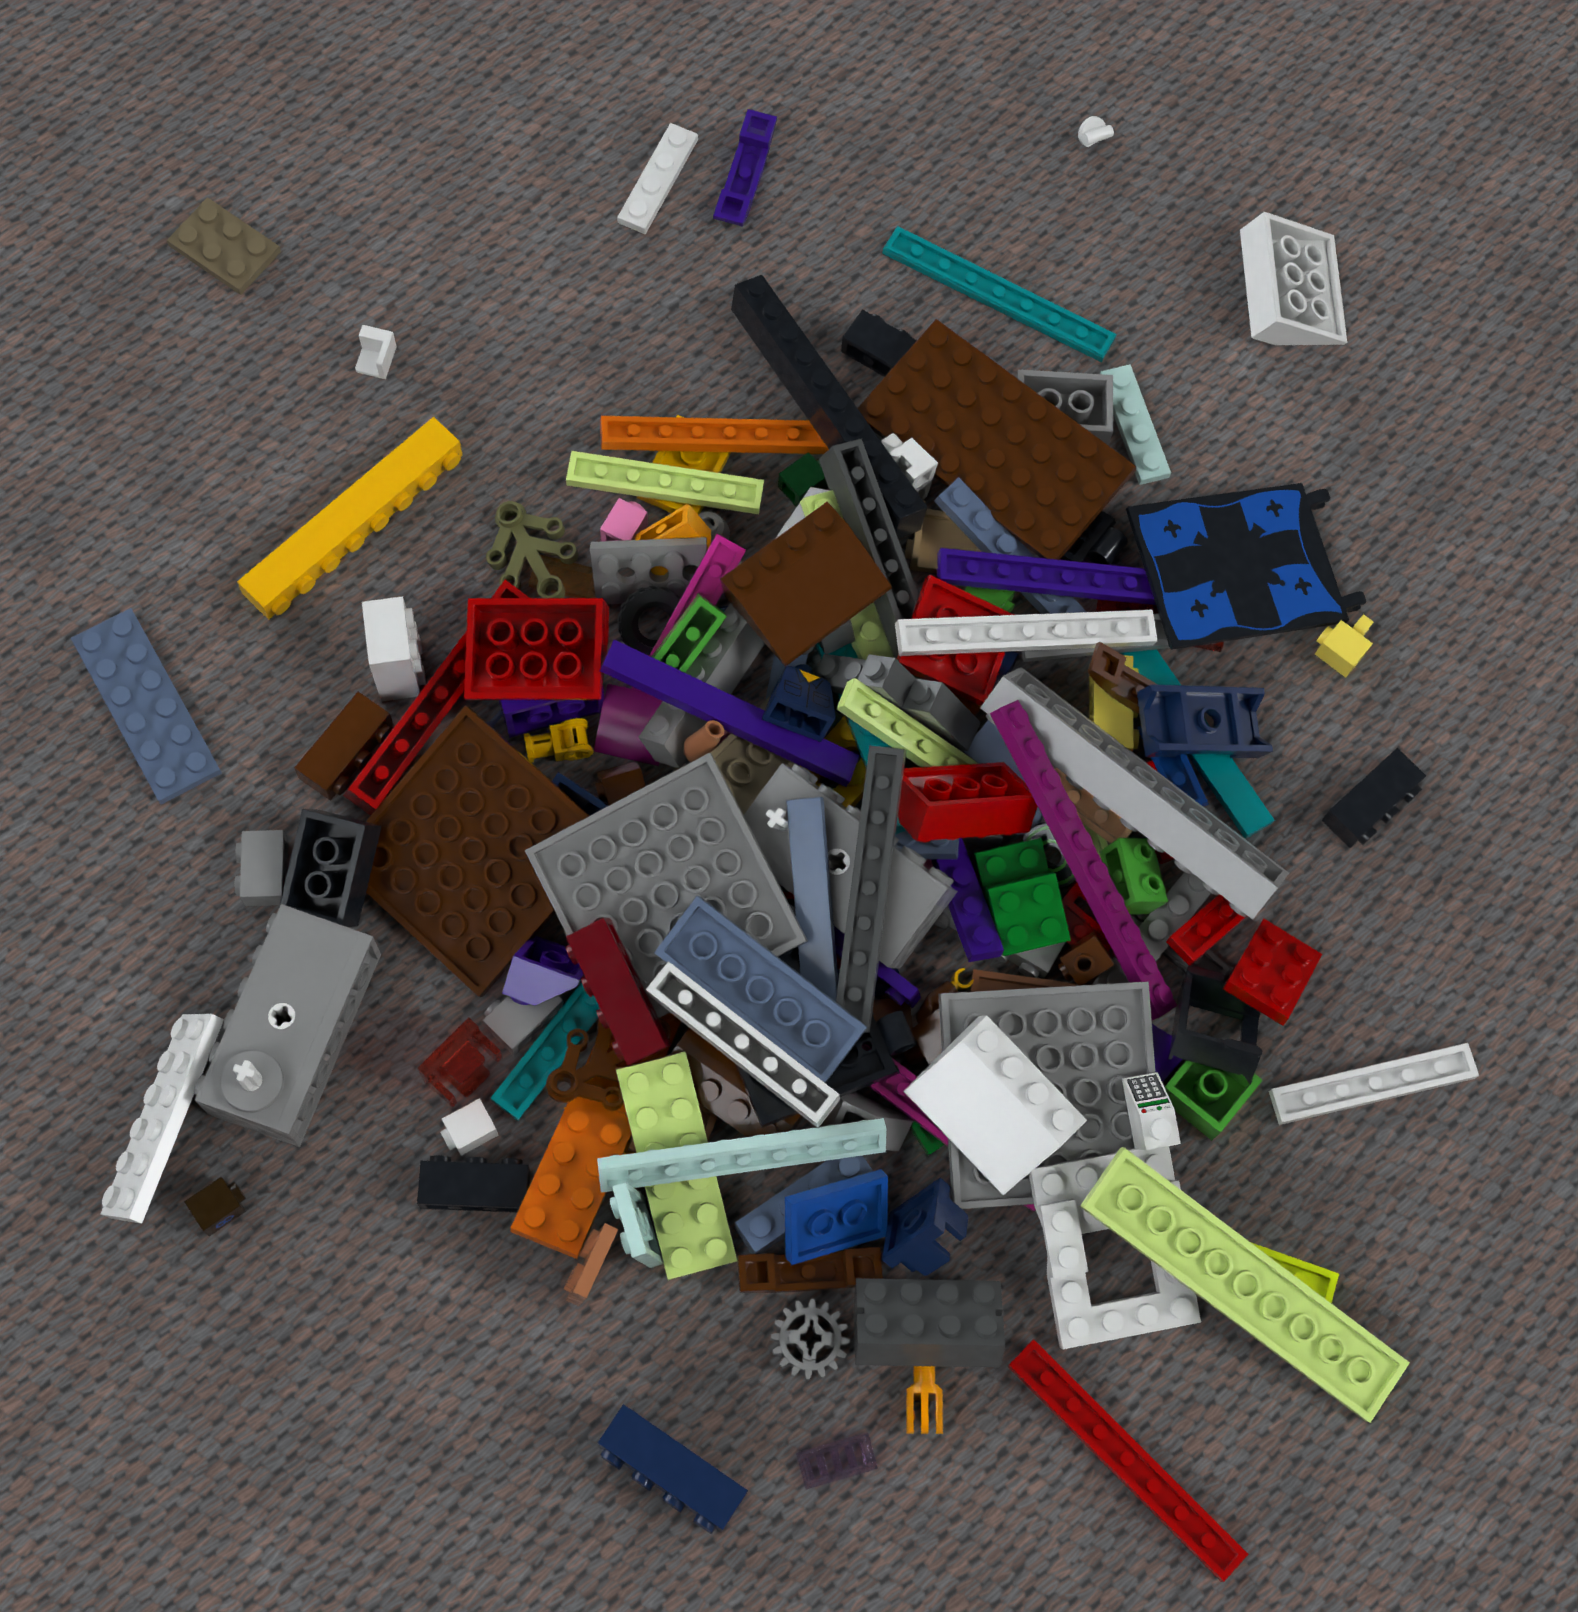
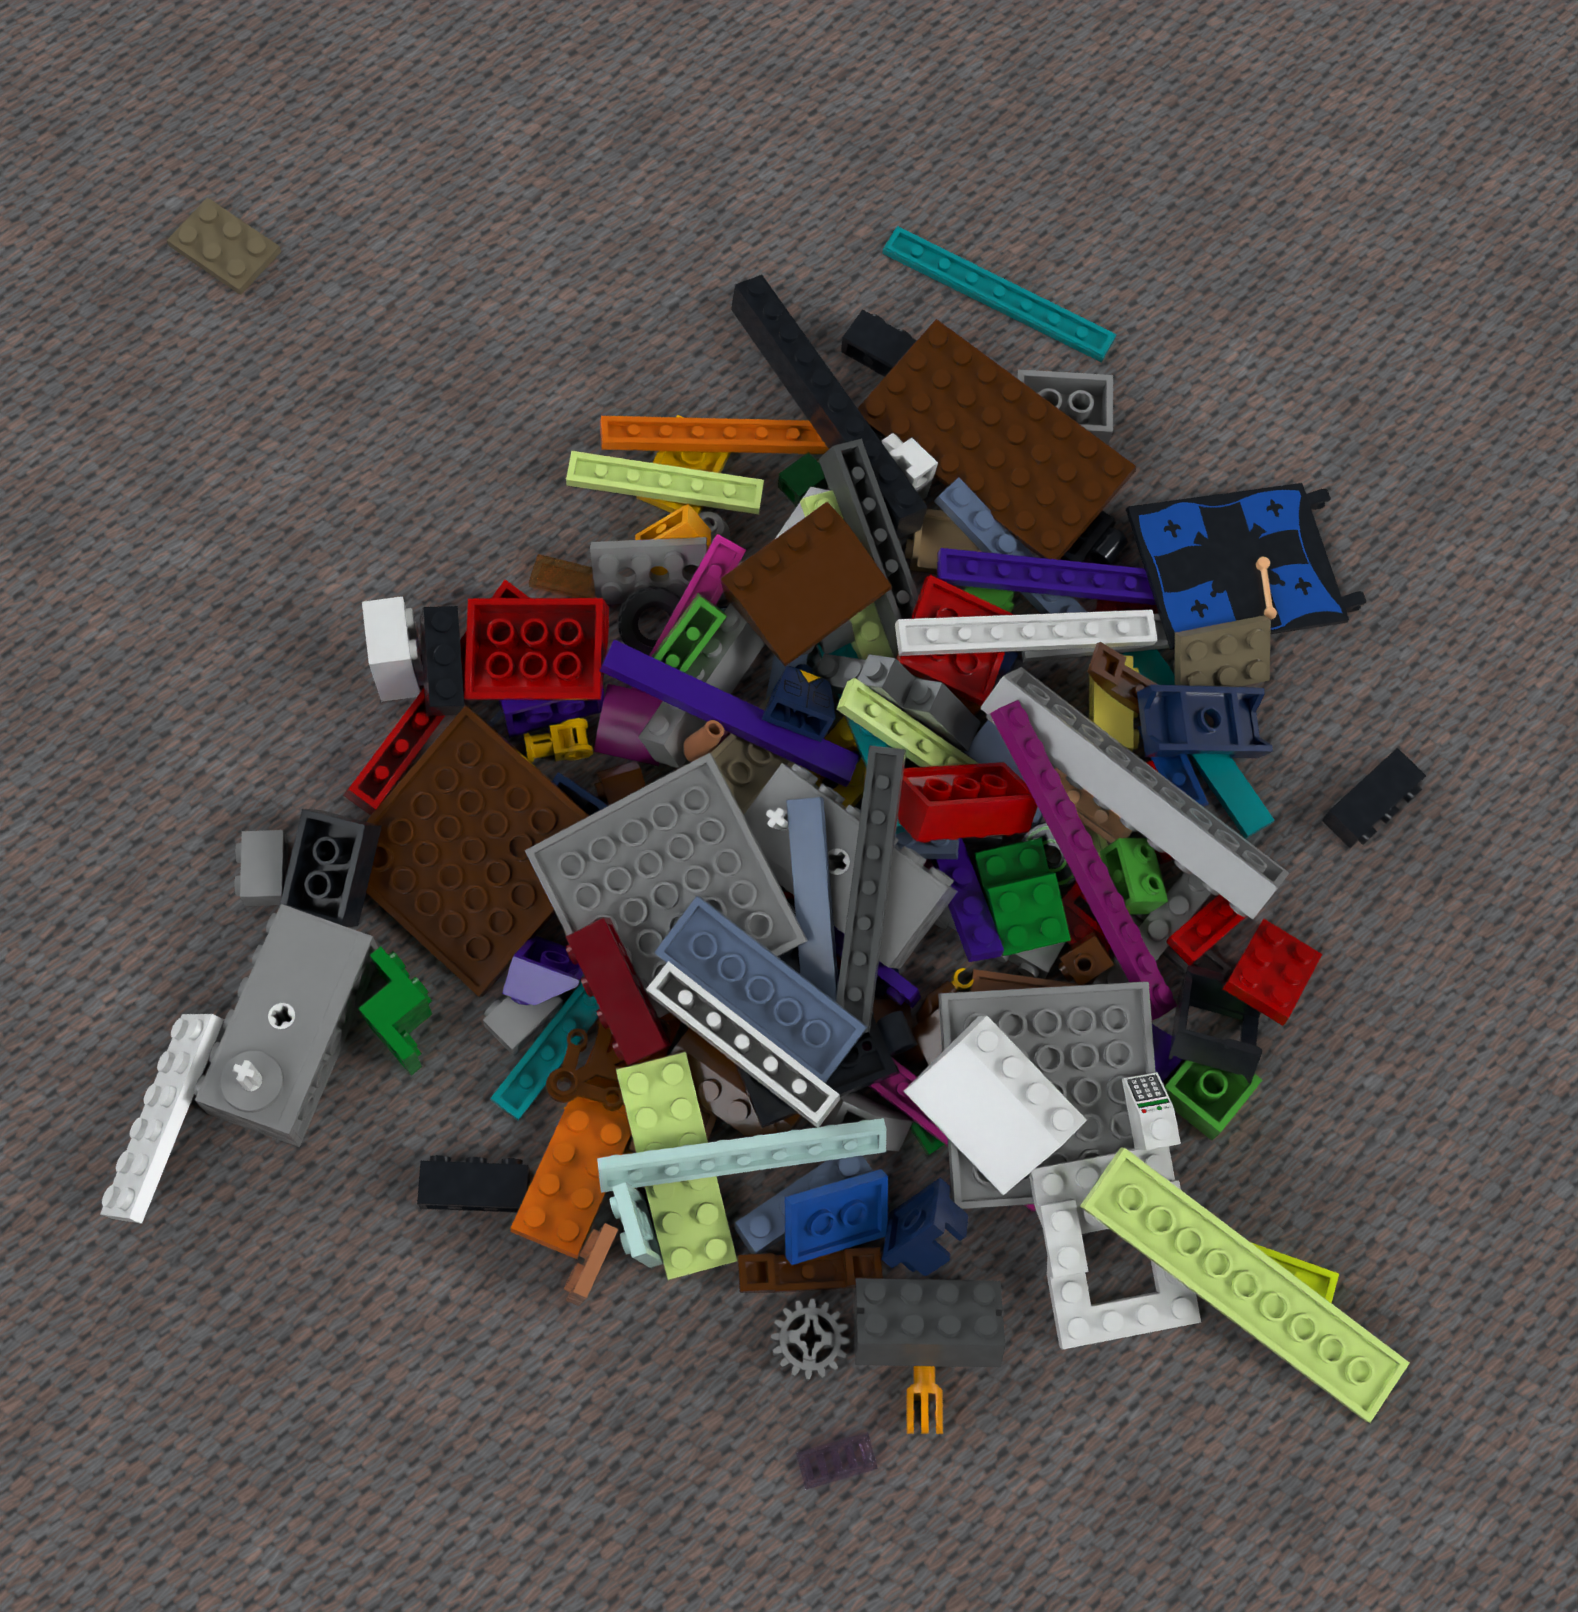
(146, 706): sand blue plate -> none
(216, 1205): dark brown brick -> none
(344, 746): reddish brown brick -> none
(351, 518): yellow brick -> none
(376, 351): white panel -> none
(397, 1009): none -> green bracket
(441, 660): none -> black brick
(459, 1062): clear red panel -> none
(468, 1127): white brick -> none
(528, 548): olive plant -> none
(624, 521): bright pink brick -> none
(657, 178): white plate -> none
(672, 1469): dark blue brick -> none
(746, 168): dark purple slope -> none
(1094, 130): white plate -> none
(1128, 1461): red plate -> none
(1136, 427): light aqua plate -> none
(1224, 654): none -> dark tan plate
(1262, 564): none -> light nougat hinge
(1292, 283): white slope -> none
(1344, 645): light yellow brick -> none
(1373, 1083): white plate -> none

